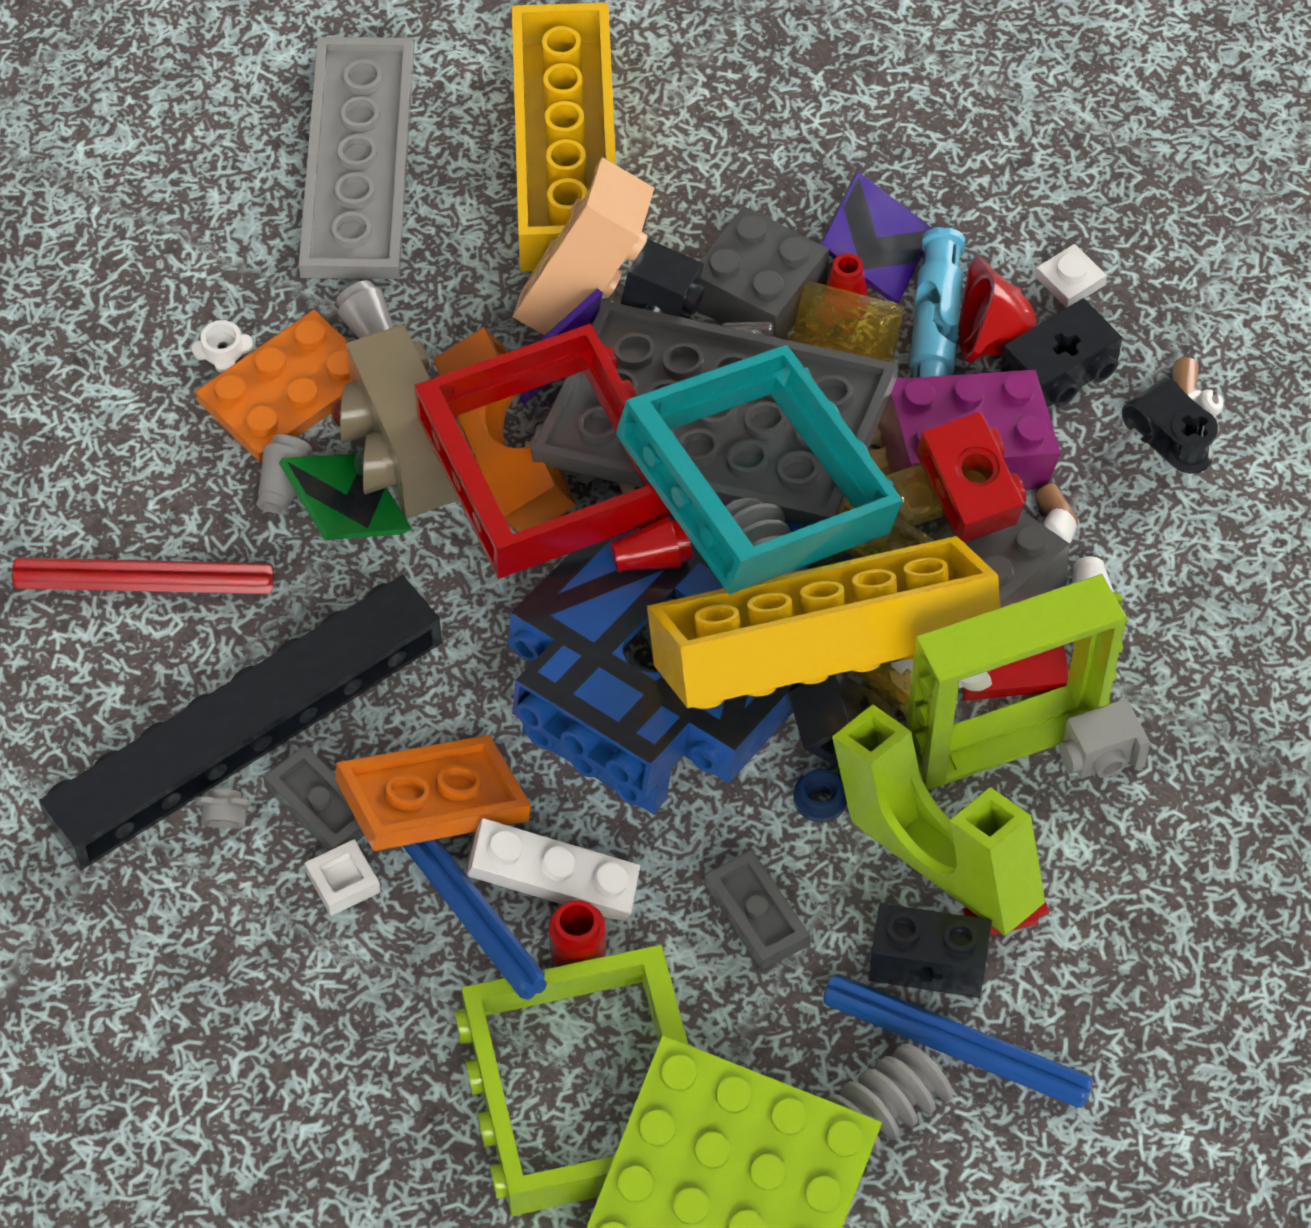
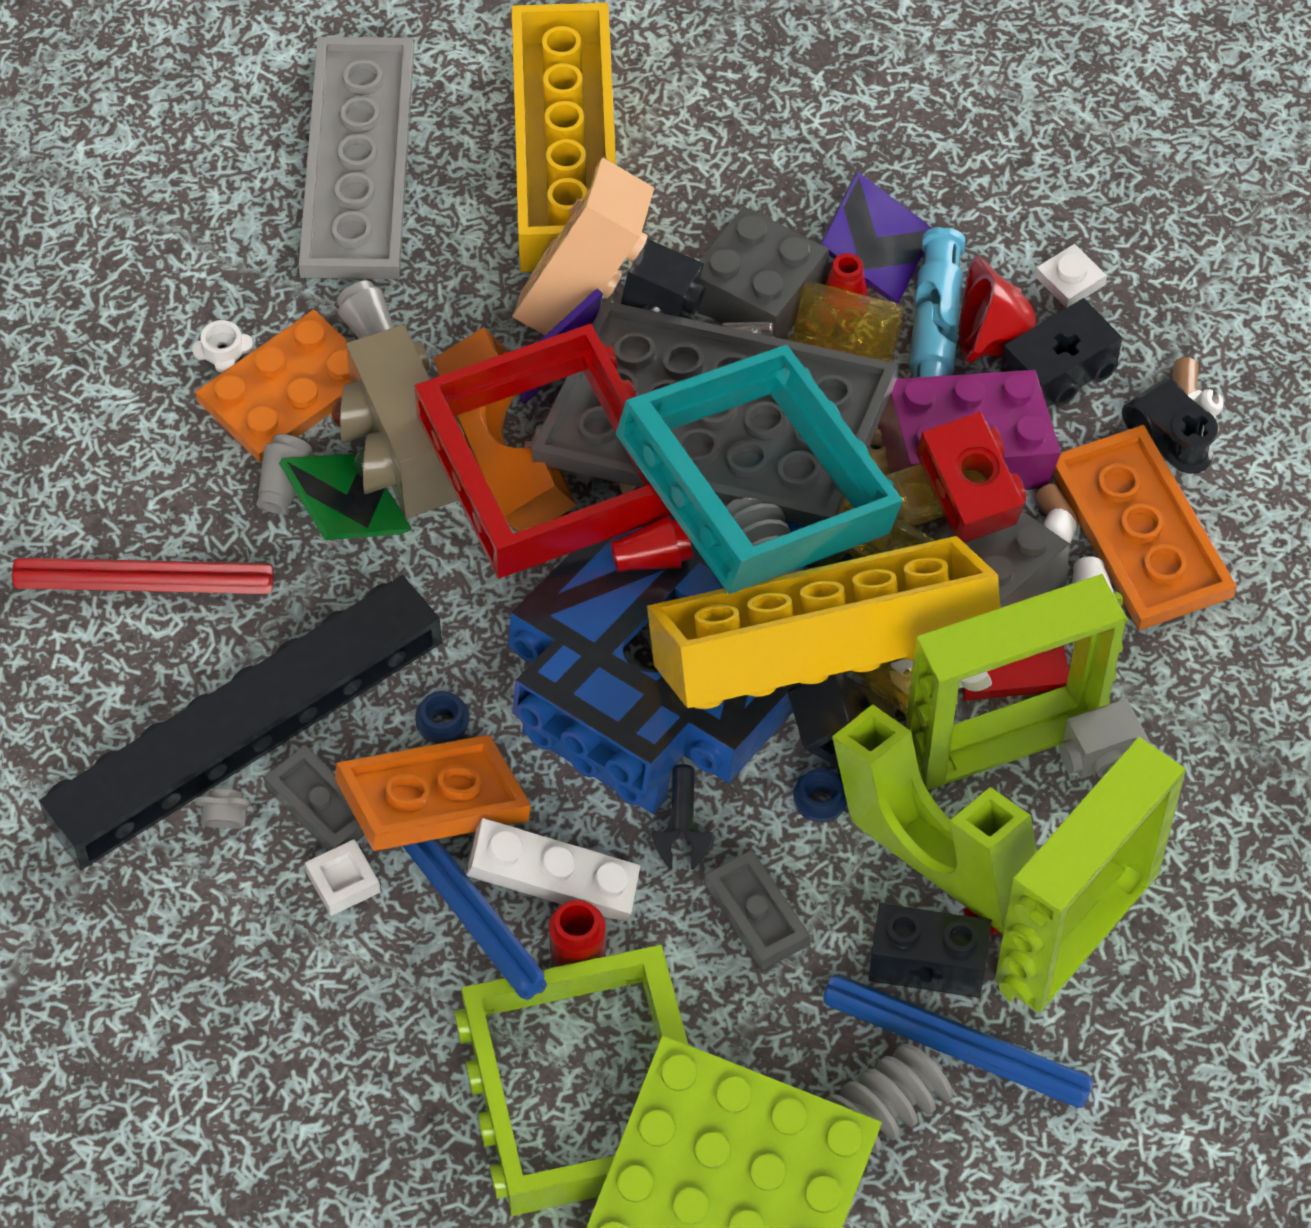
(437, 704): none -> dark blue plate
(682, 819): none -> black bar
(1088, 875): none -> lime window
(1142, 528): none -> orange plate

